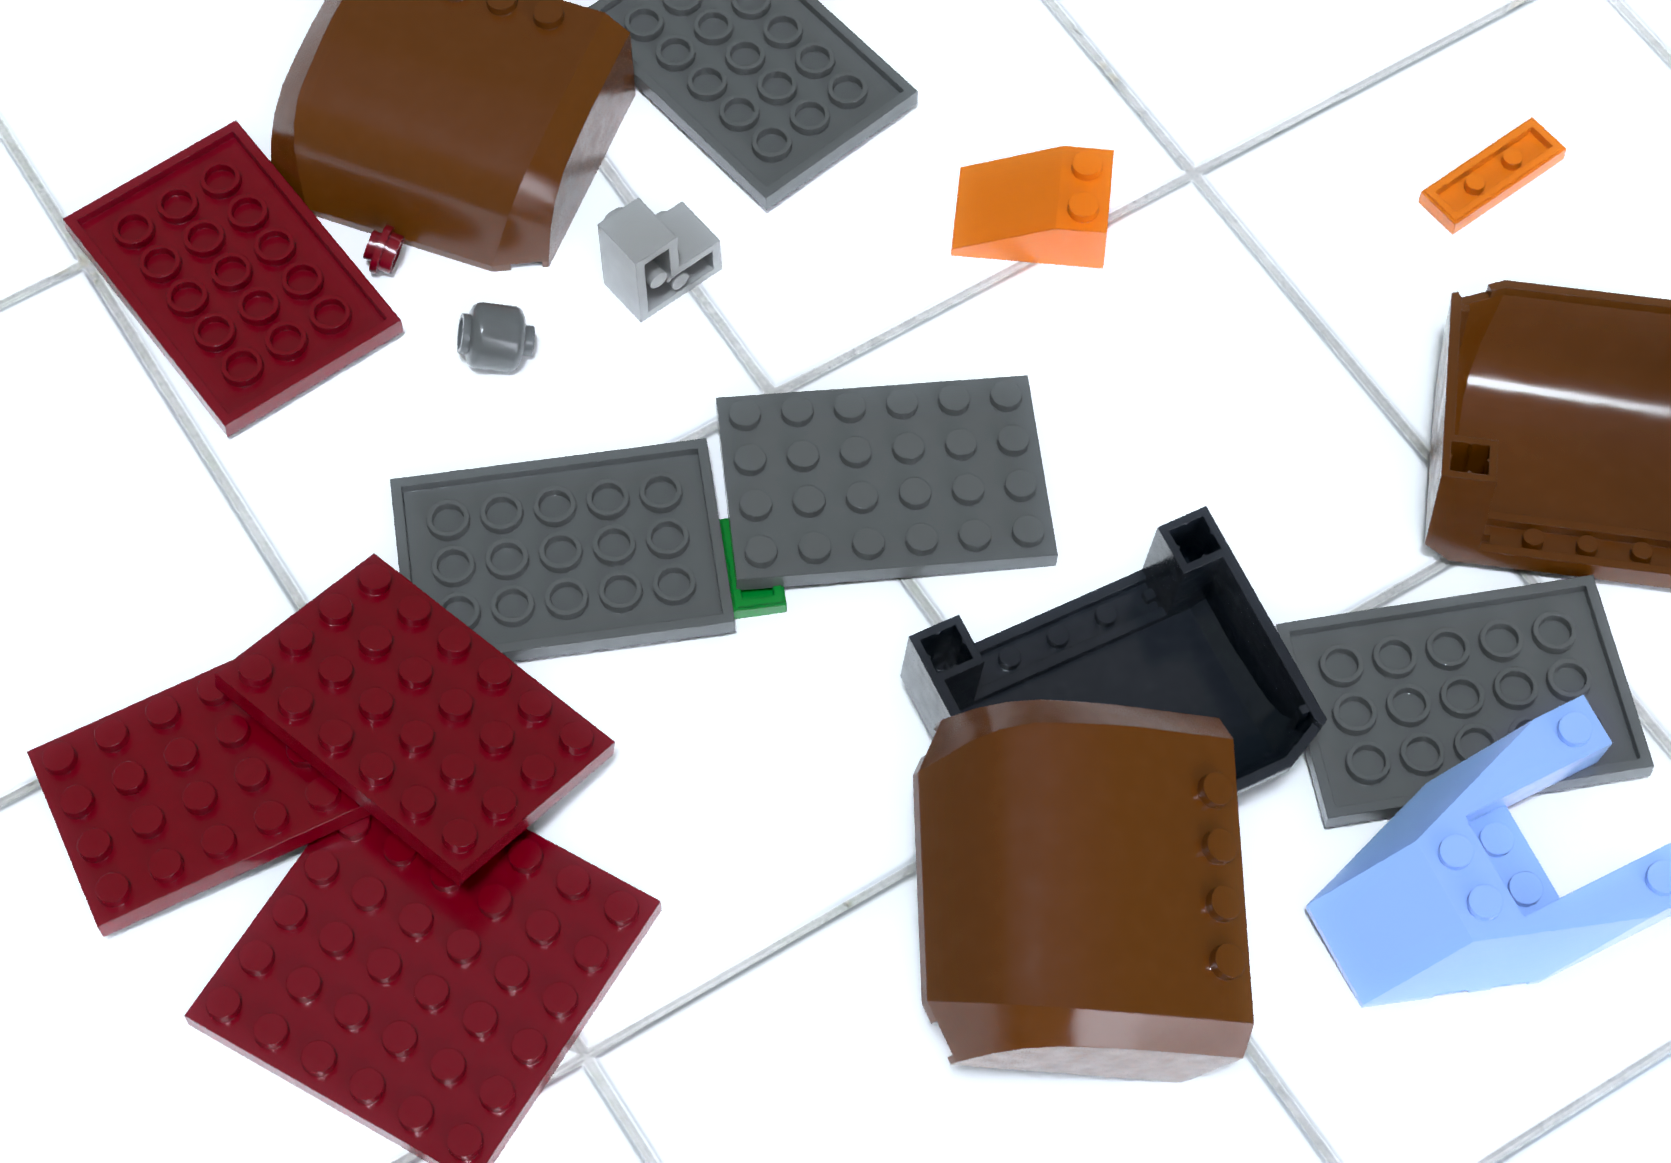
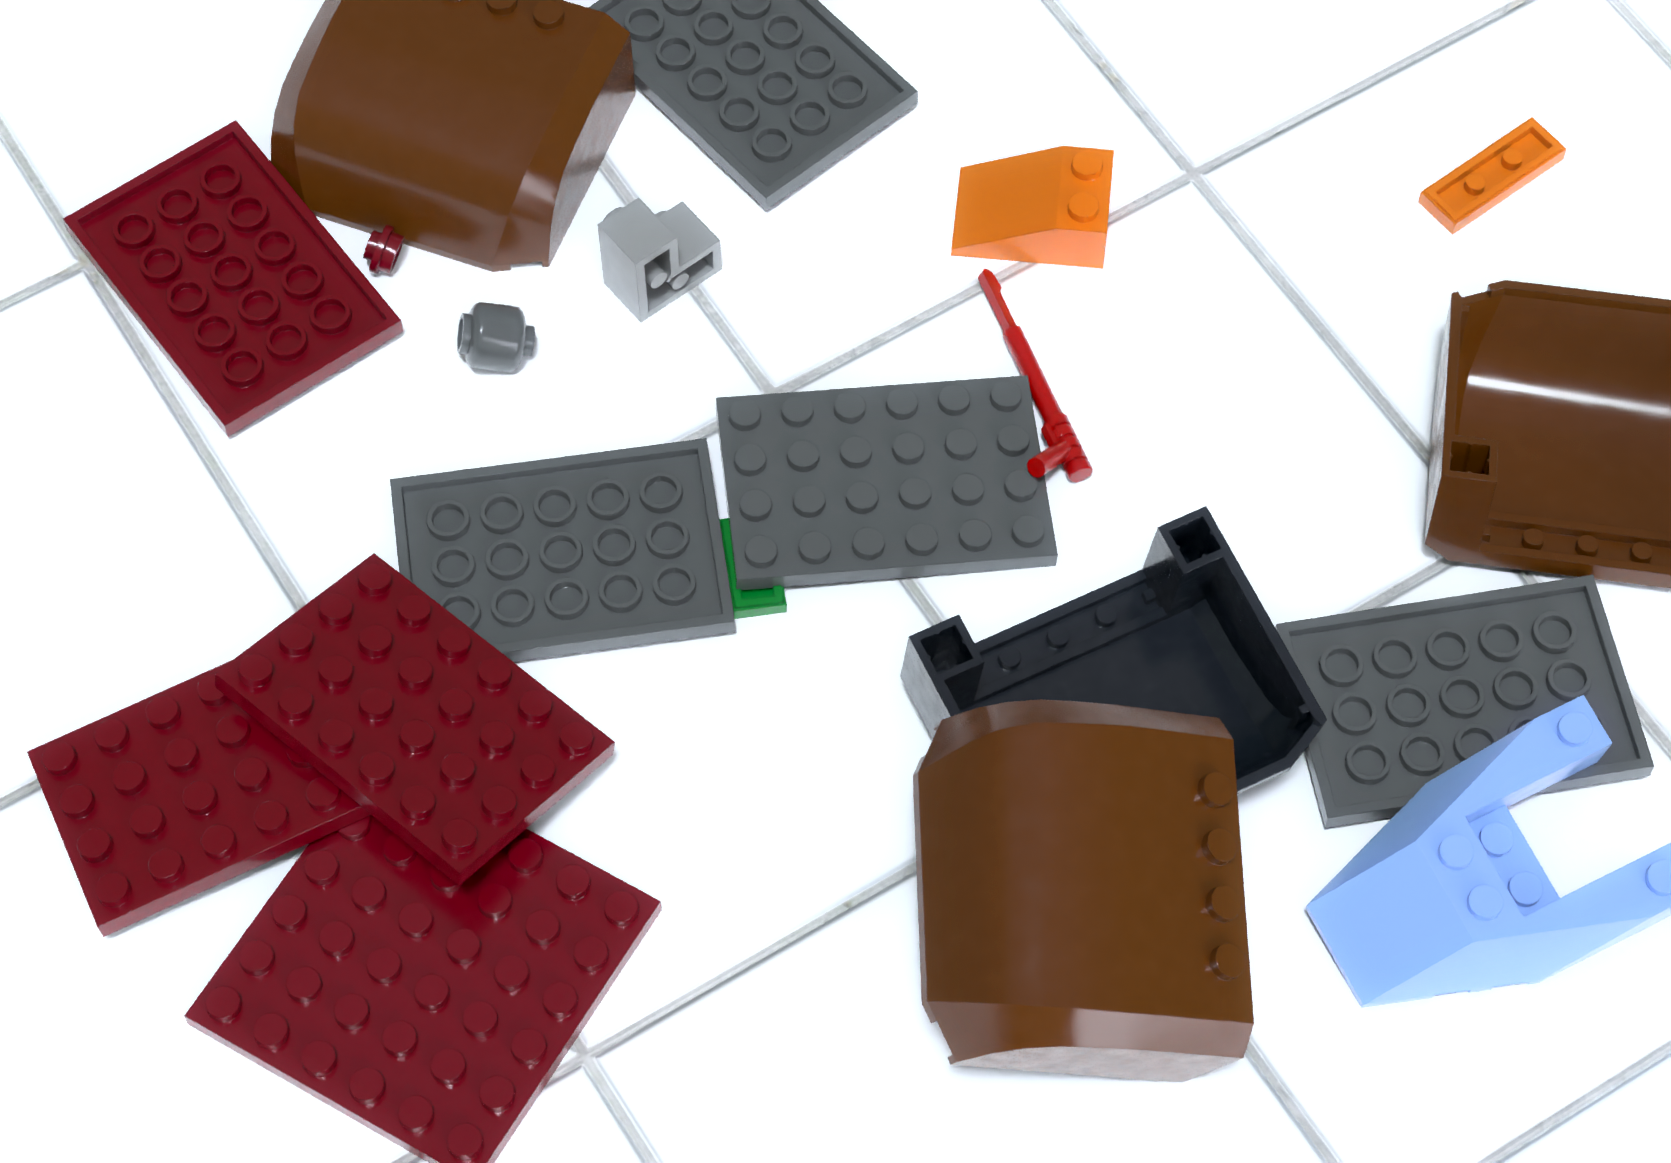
(1057, 430): none -> red piece

